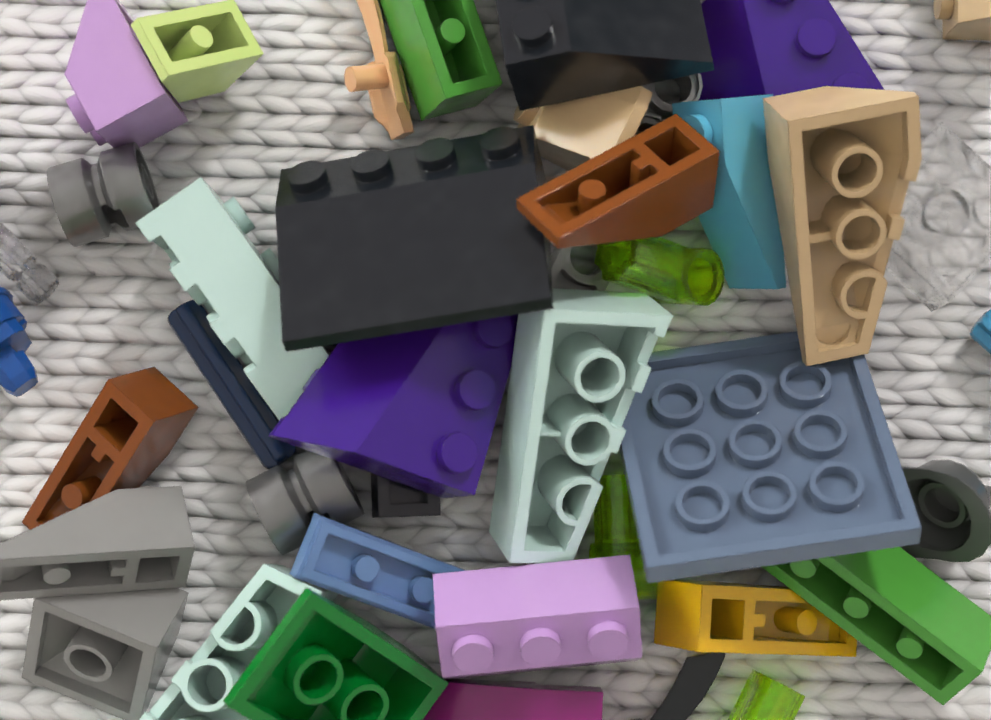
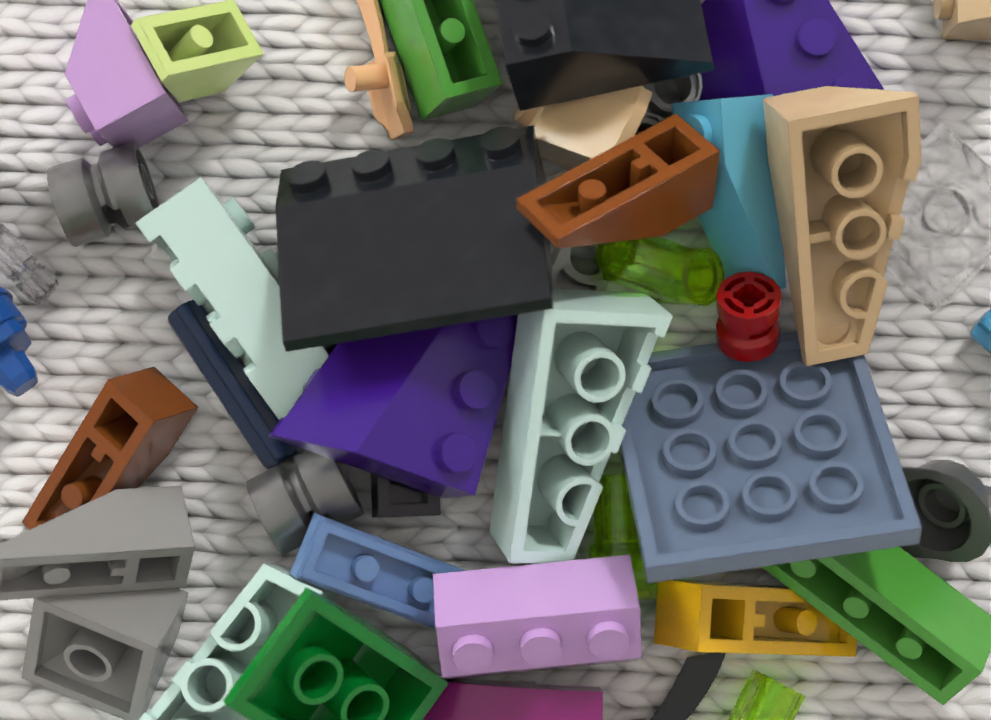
(748, 316): none -> red wheel

